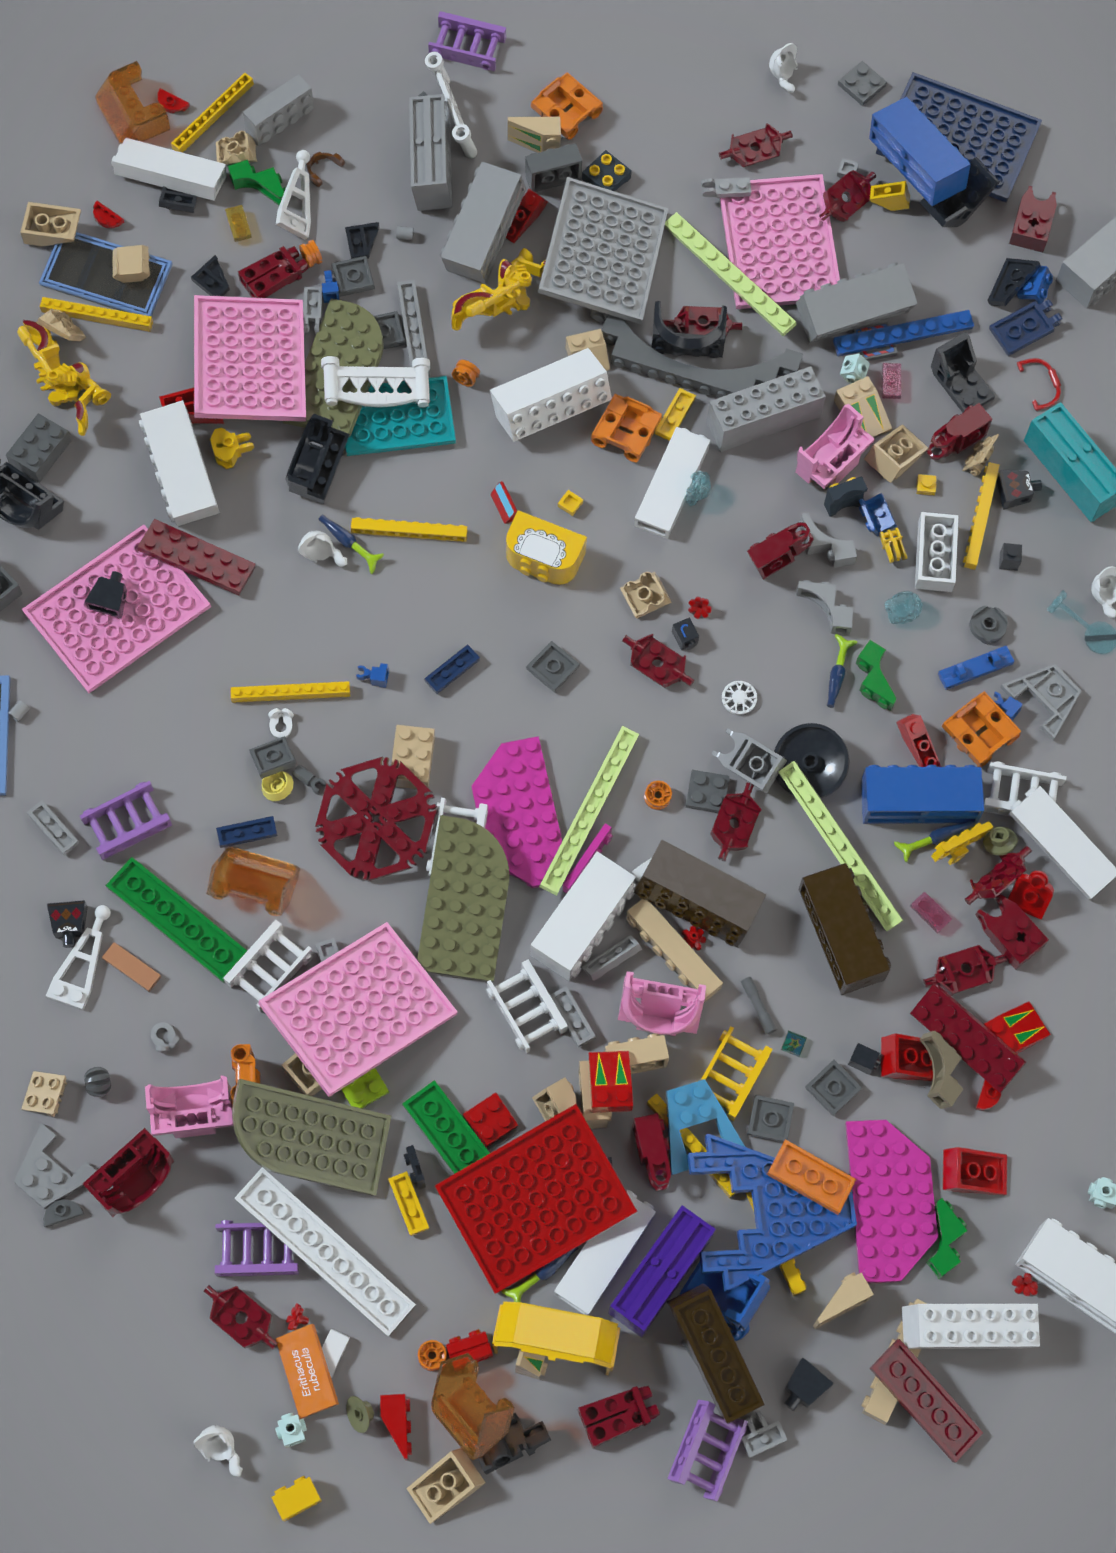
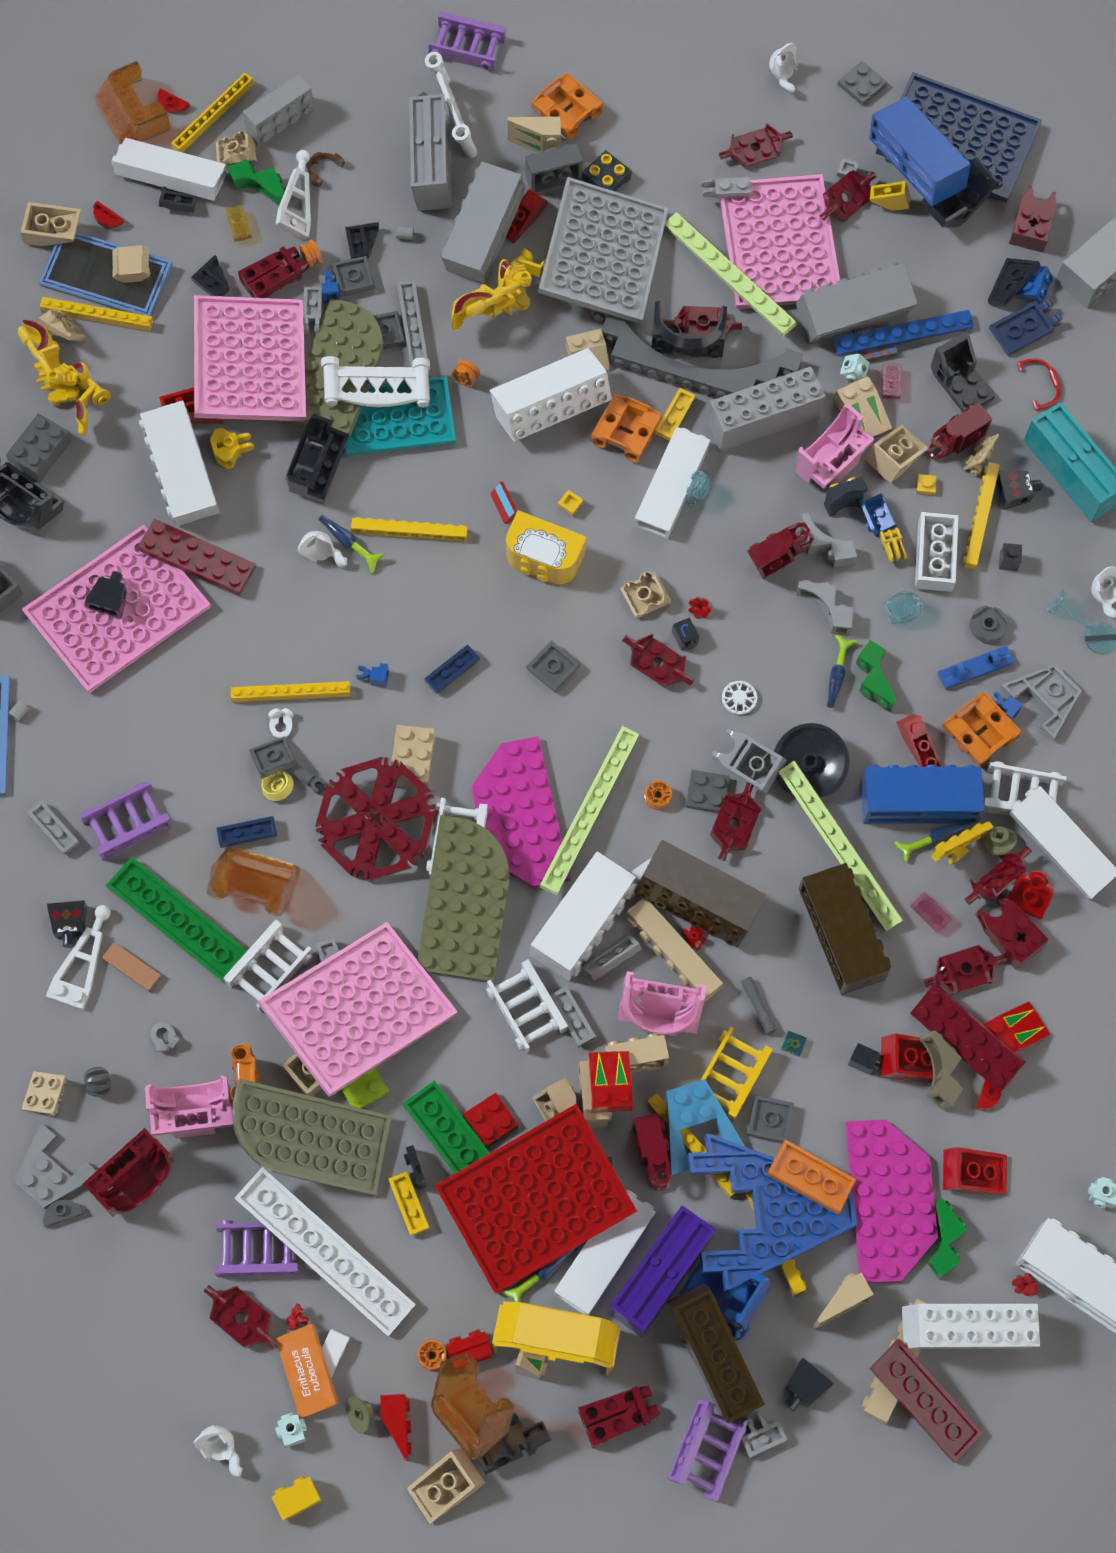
(603, 837): dark pink plate -> none
(833, 1087): dark grey plate -> none

